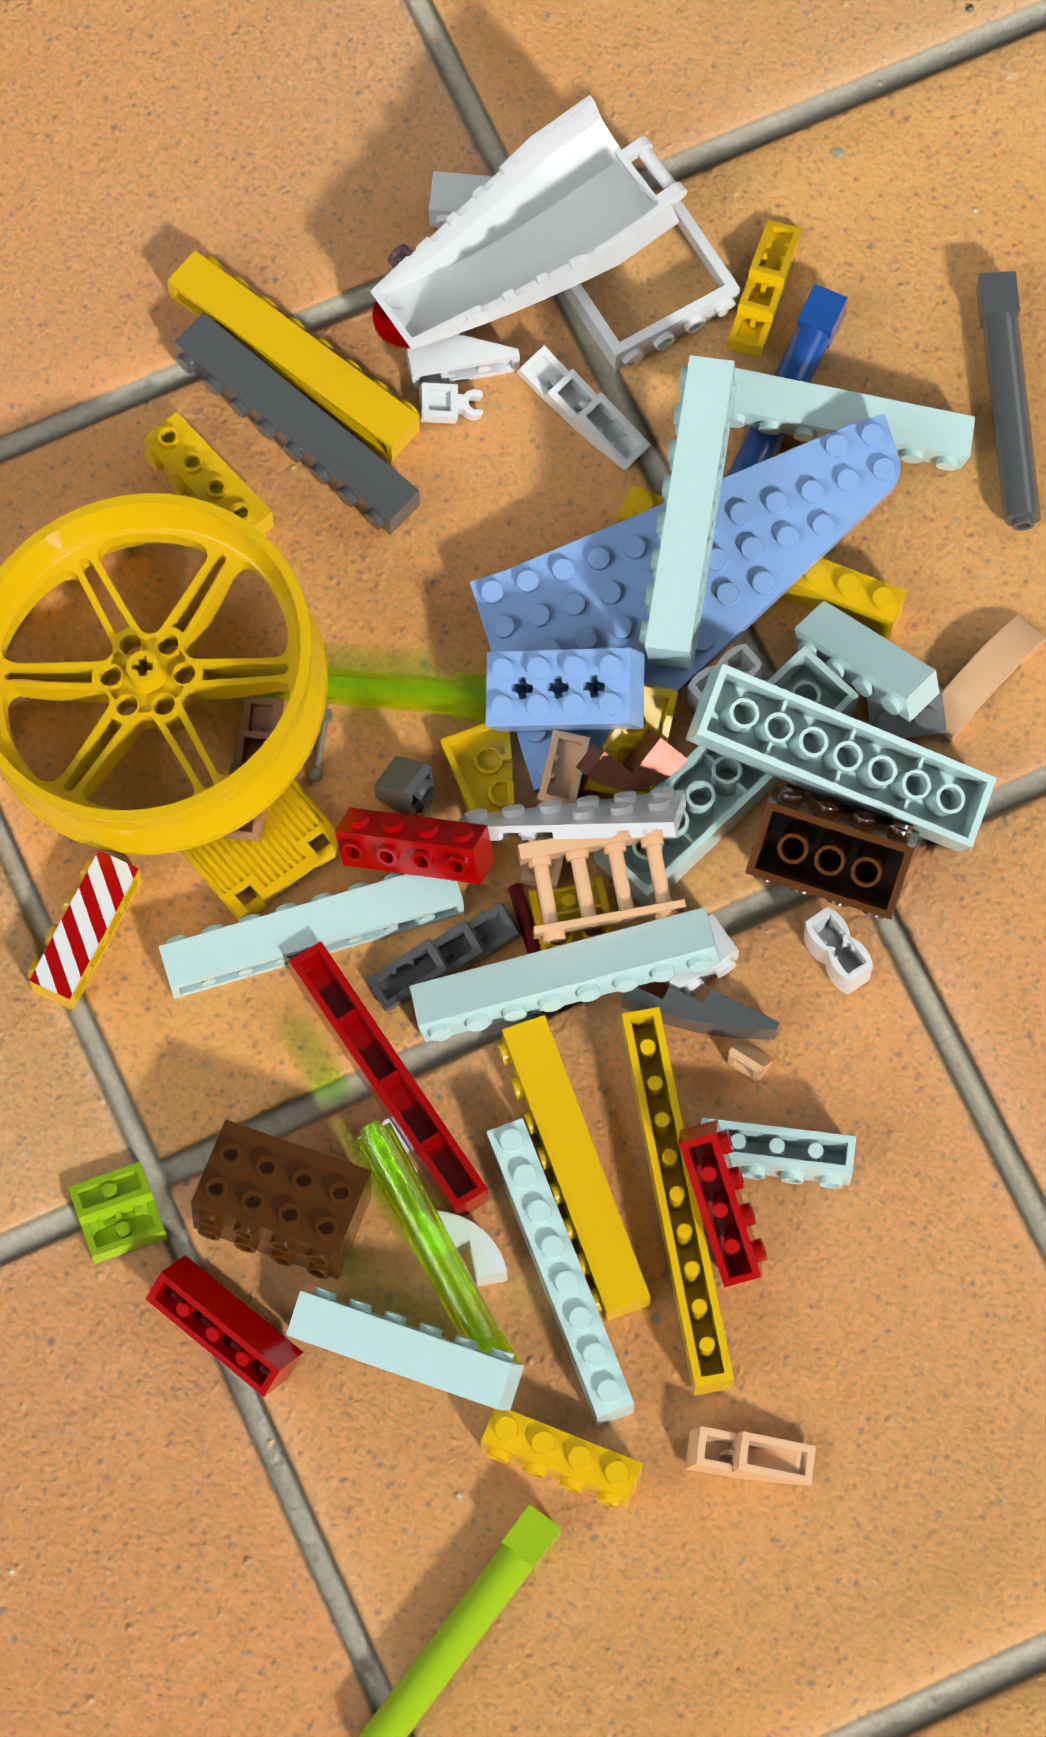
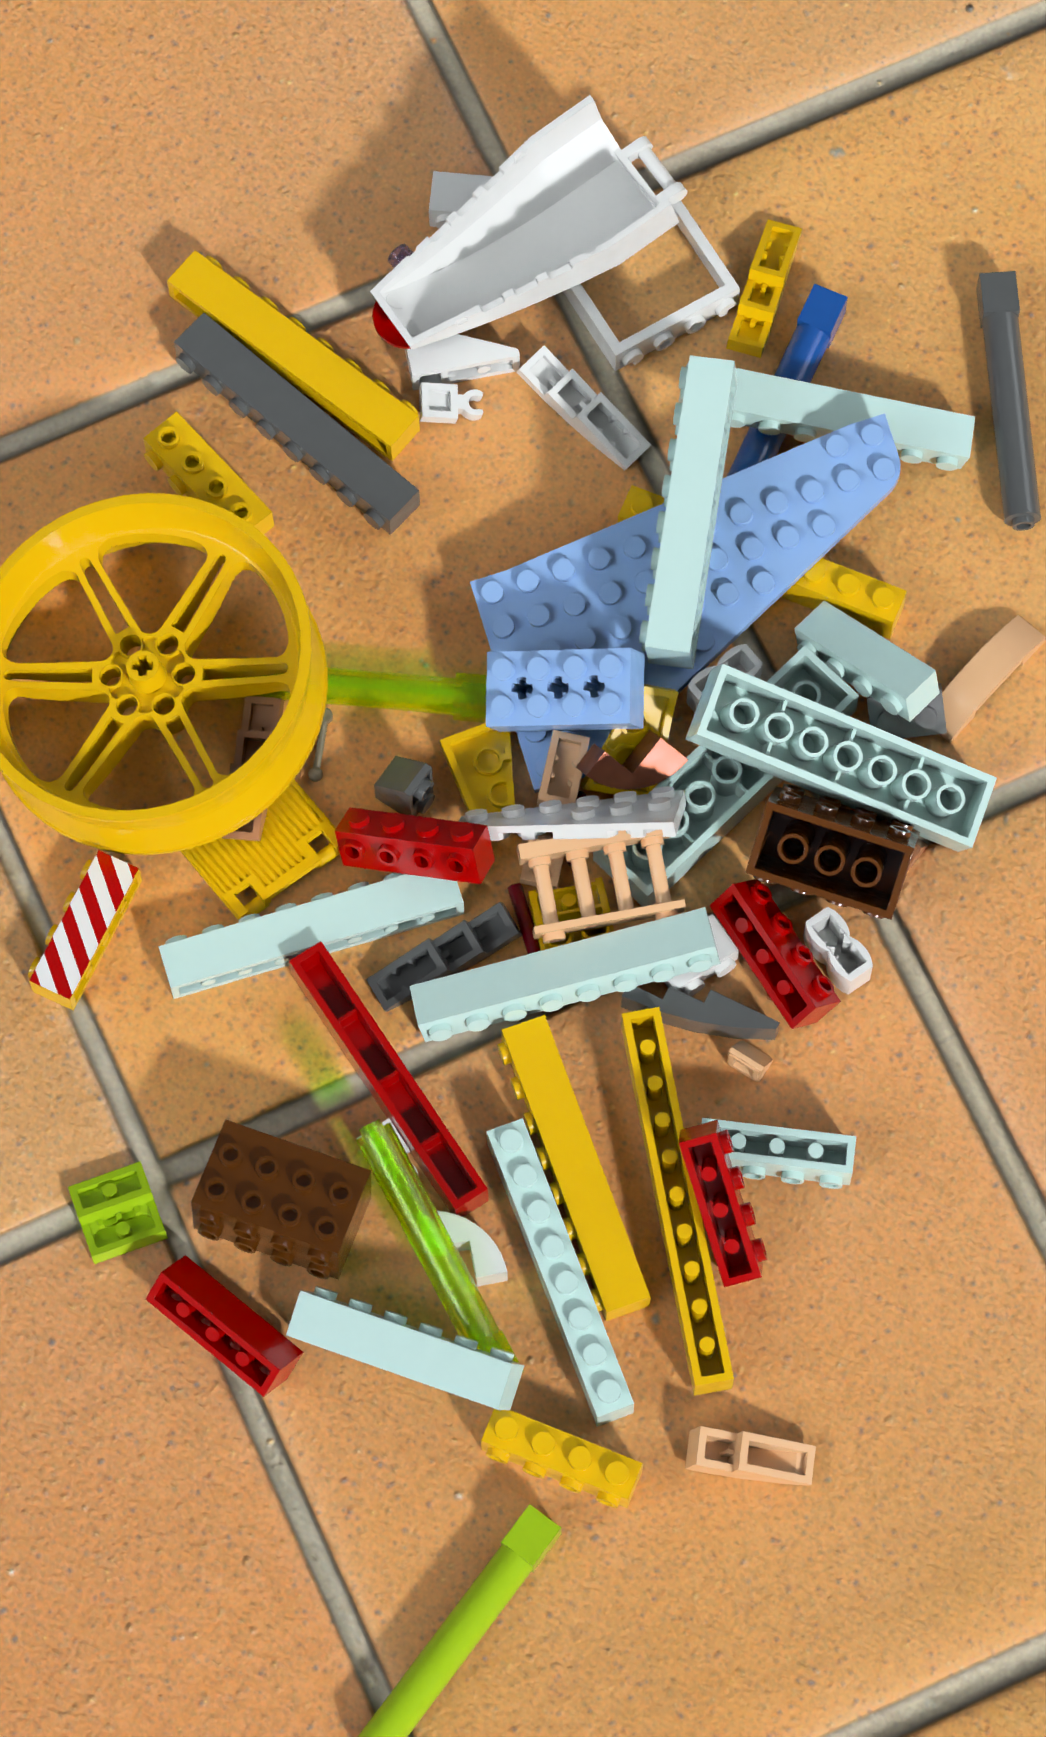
(775, 953): none -> red brick

